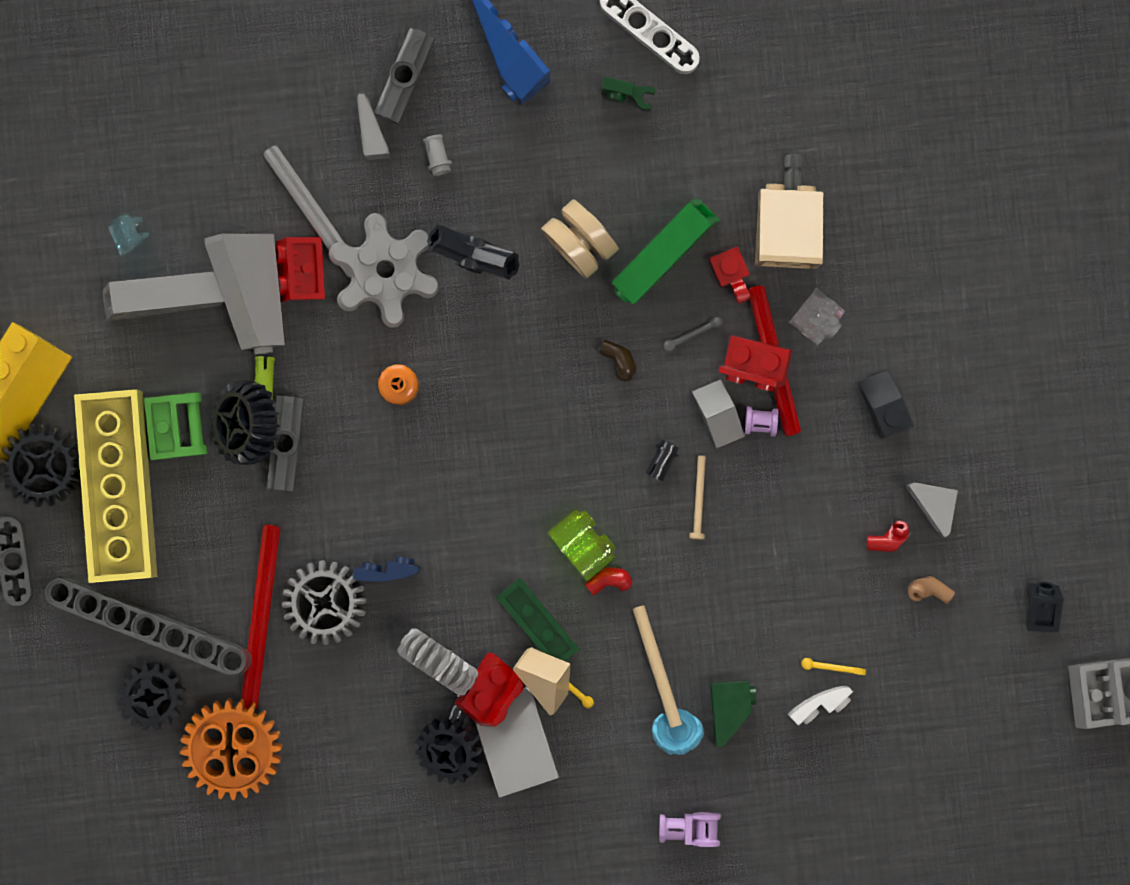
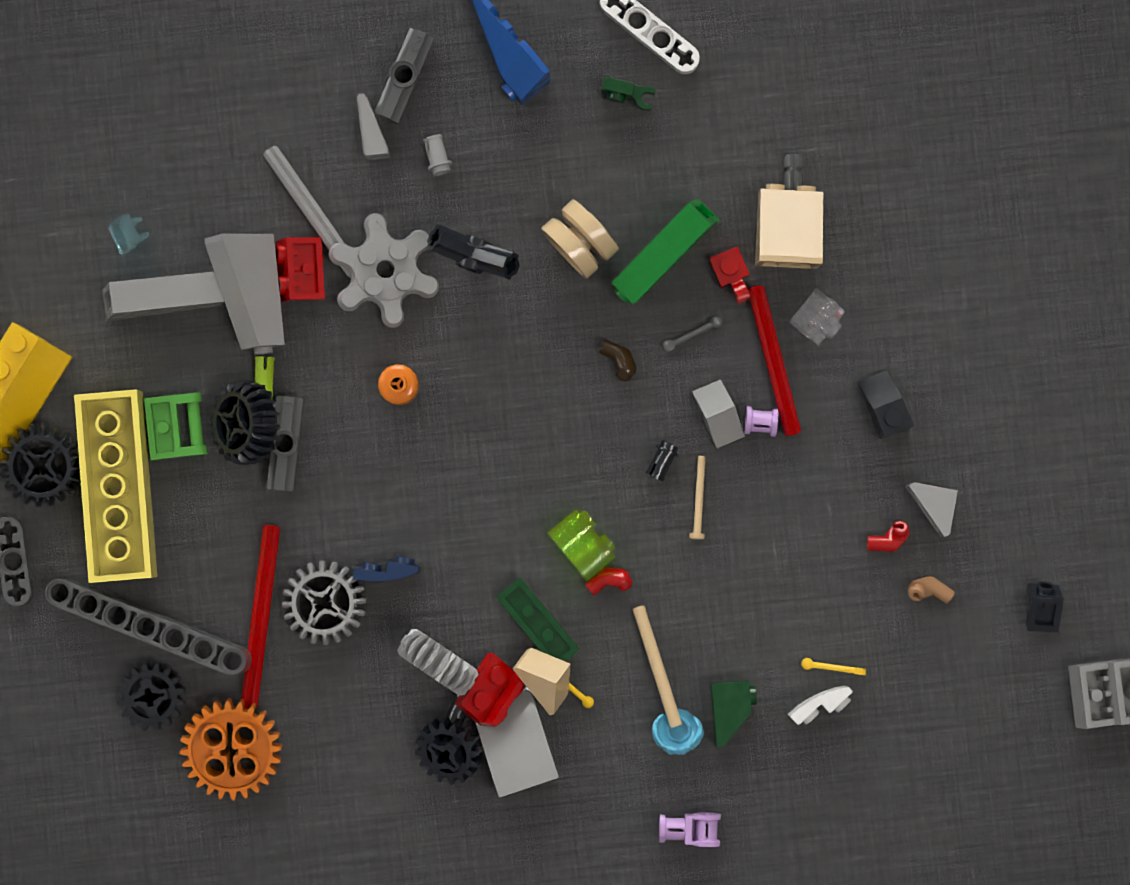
(756, 362): red bracket -> none

